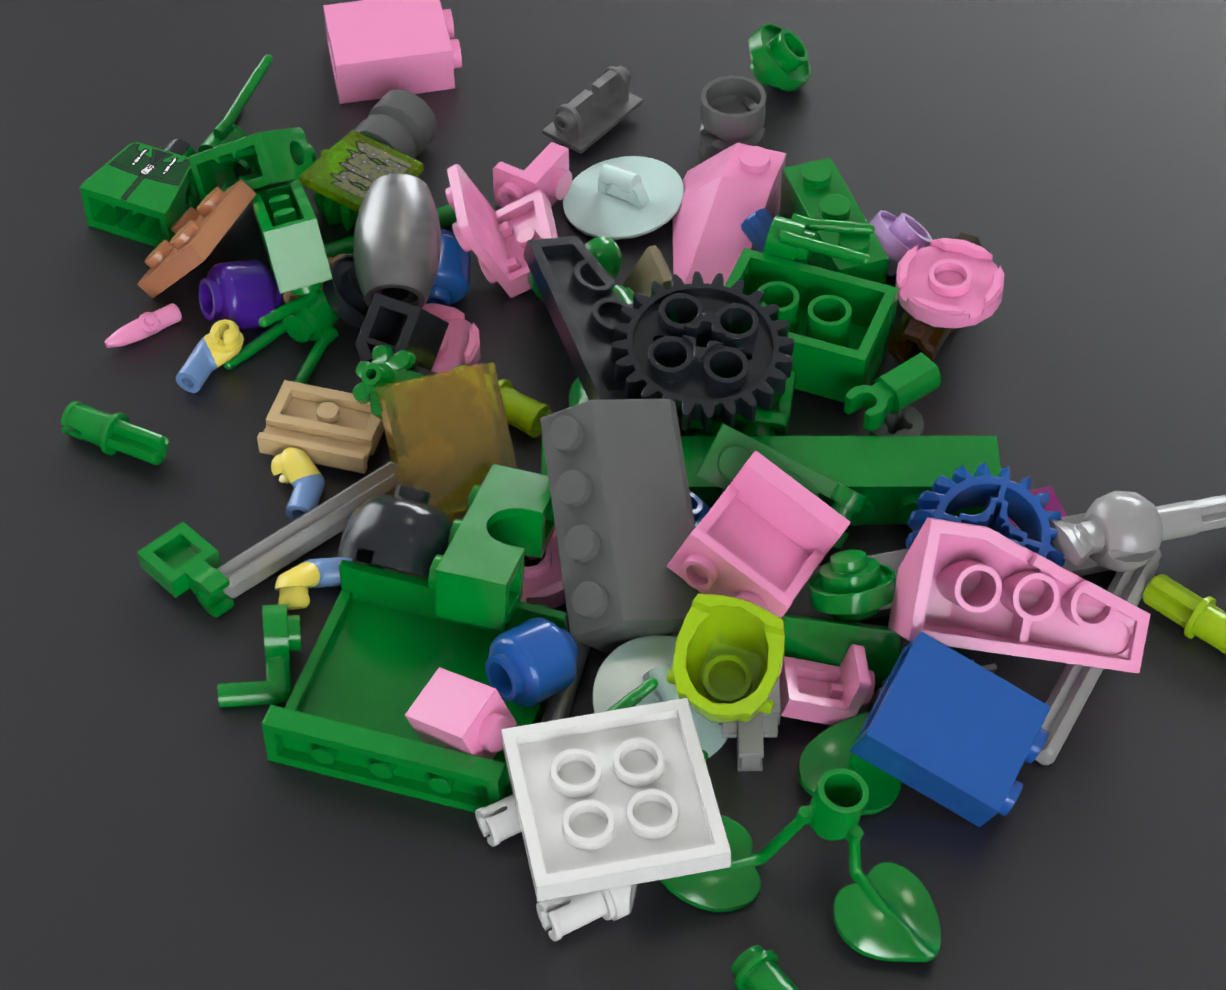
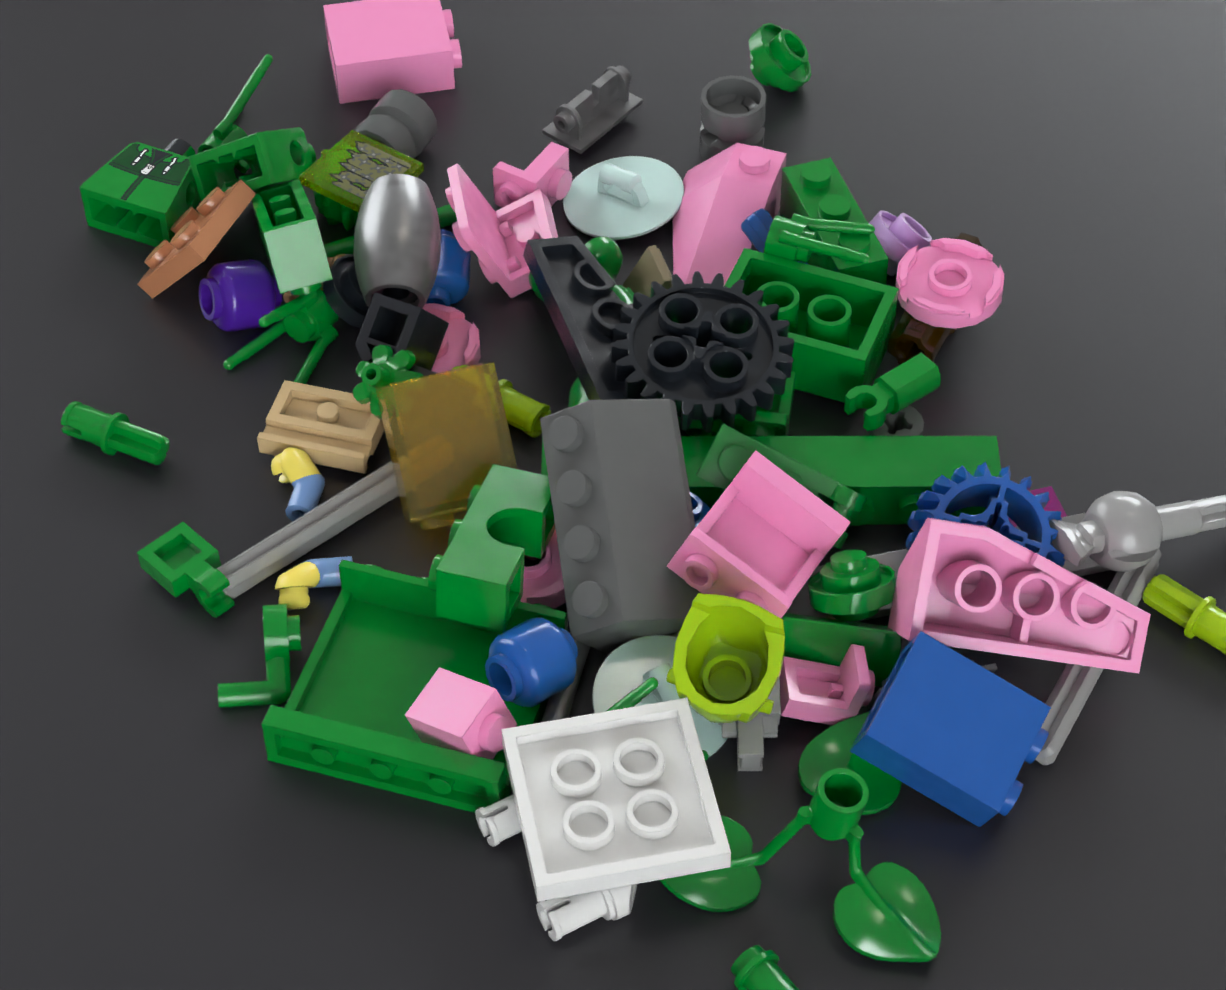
(144, 326): bright pink helmet -> none
(209, 354): arm -> none
(397, 531): black cylinder -> none

